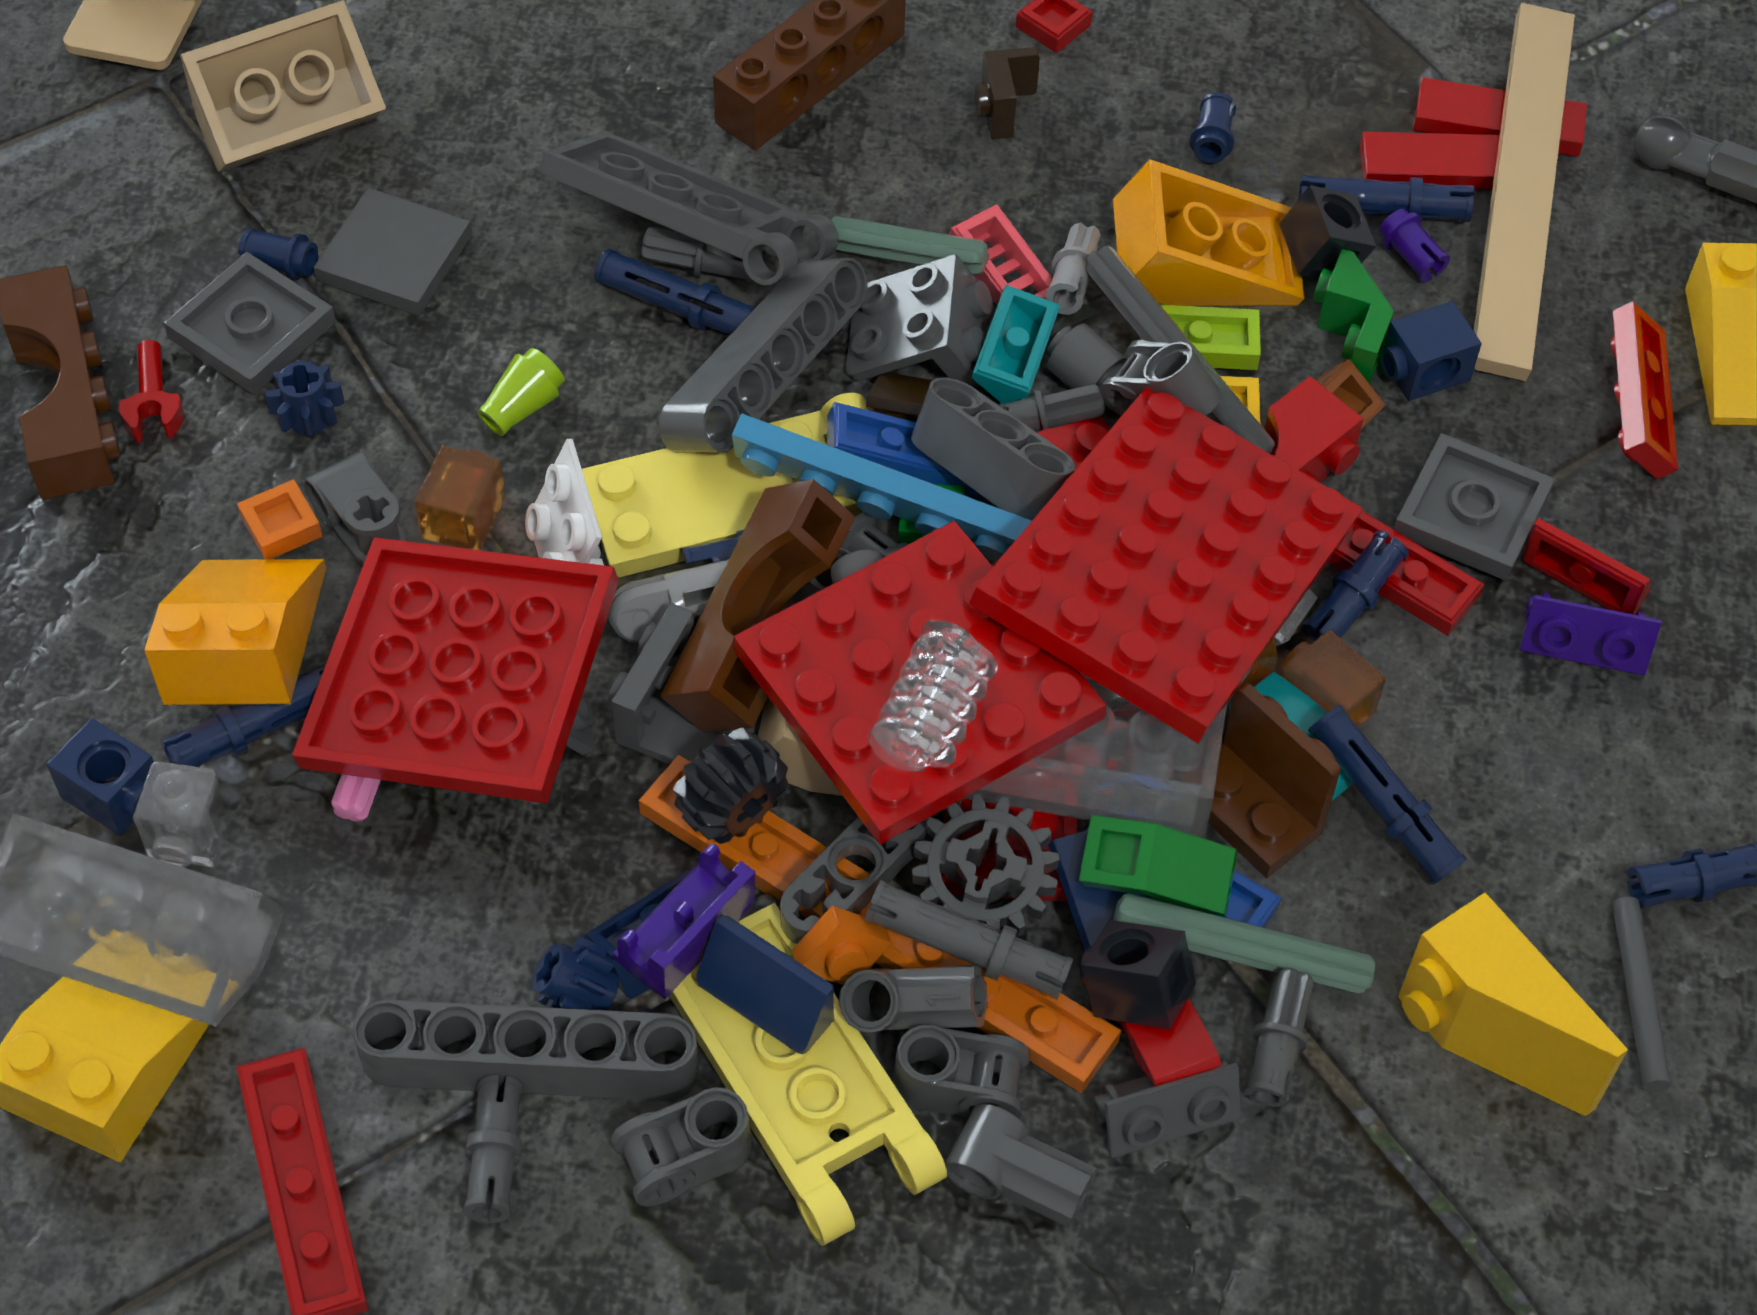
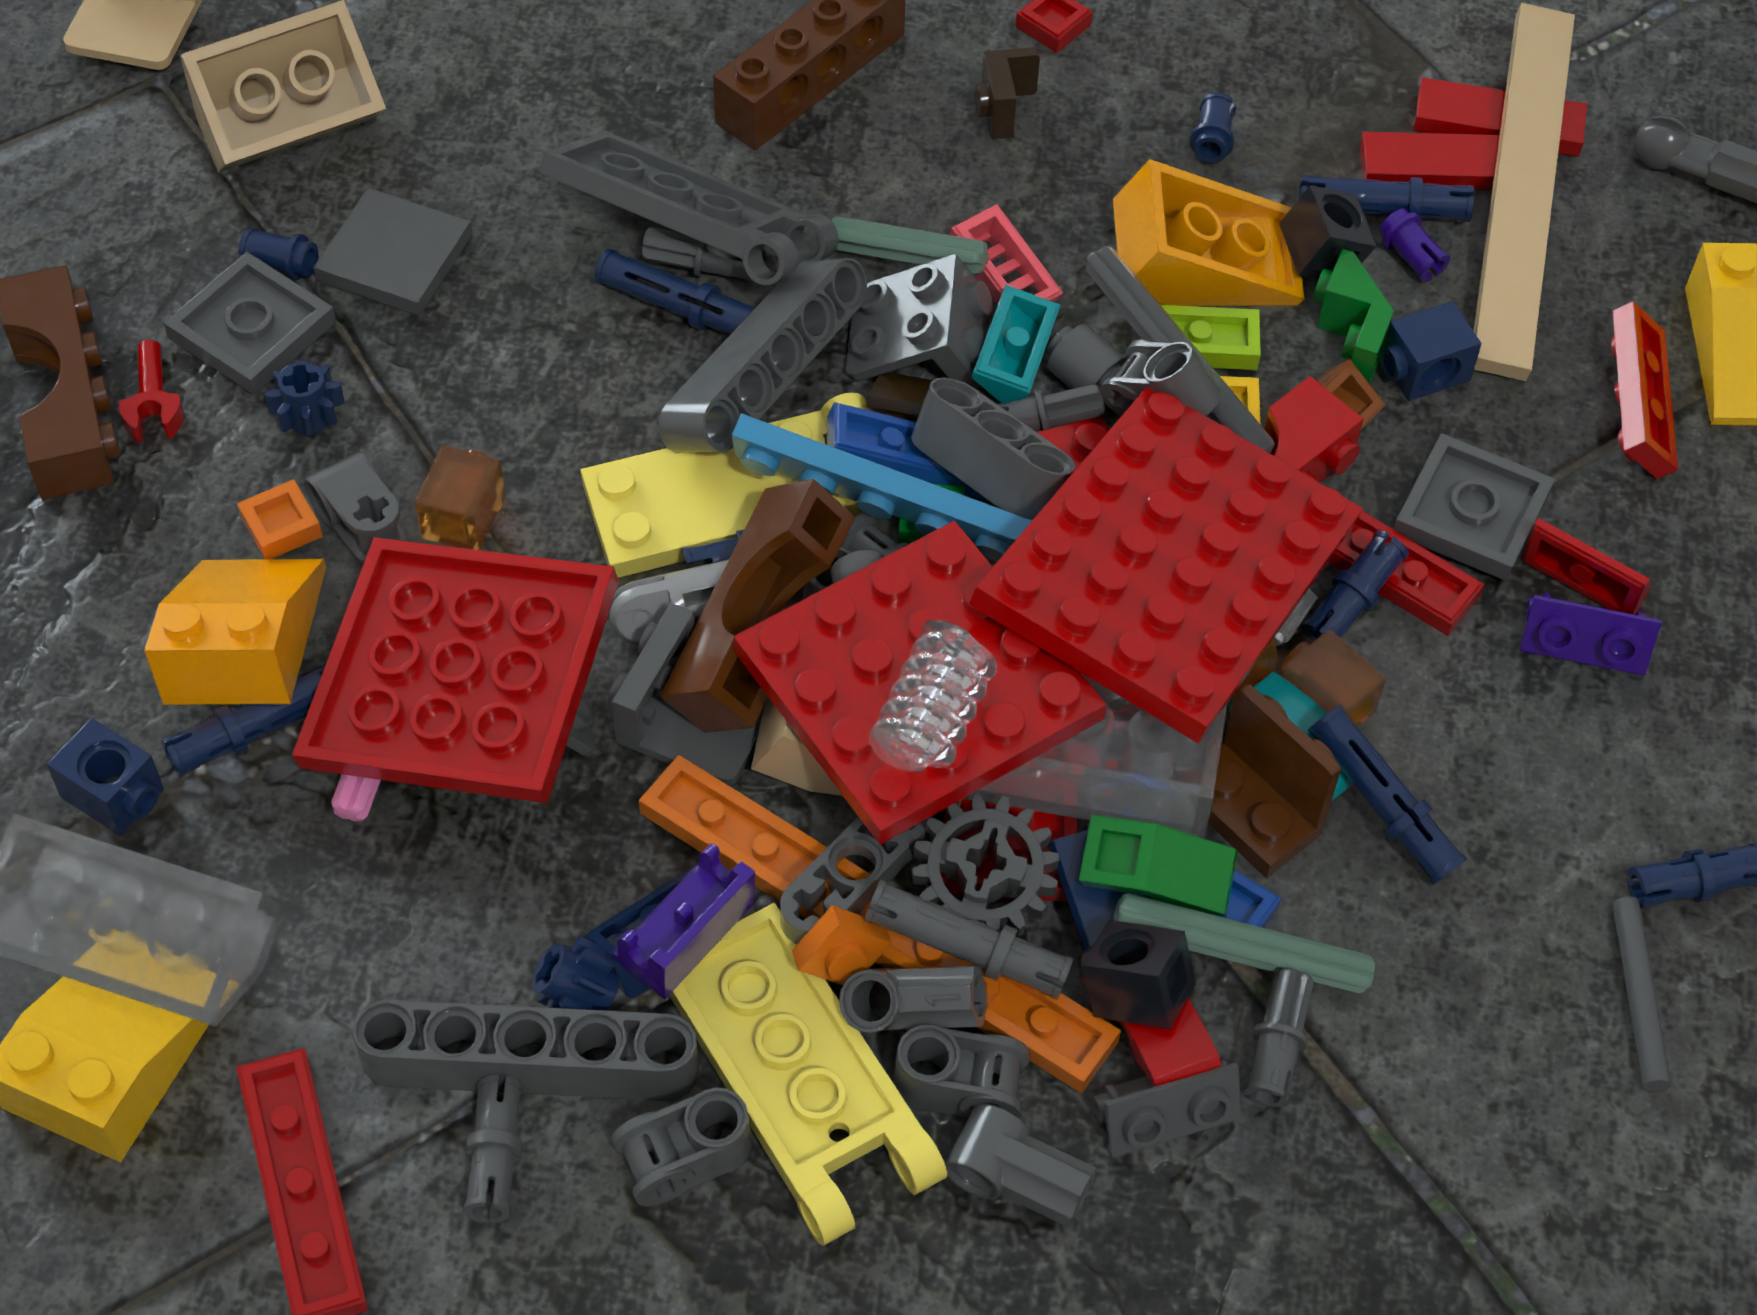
(176, 816): clear bracket -> none
(522, 390): lime cone -> none
(563, 515): white hinge -> none
(730, 785): black gear -> none
(766, 985): dark blue slope -> none
(1070, 271): light grey axle -> none
(1508, 1009): yellow slope -> none

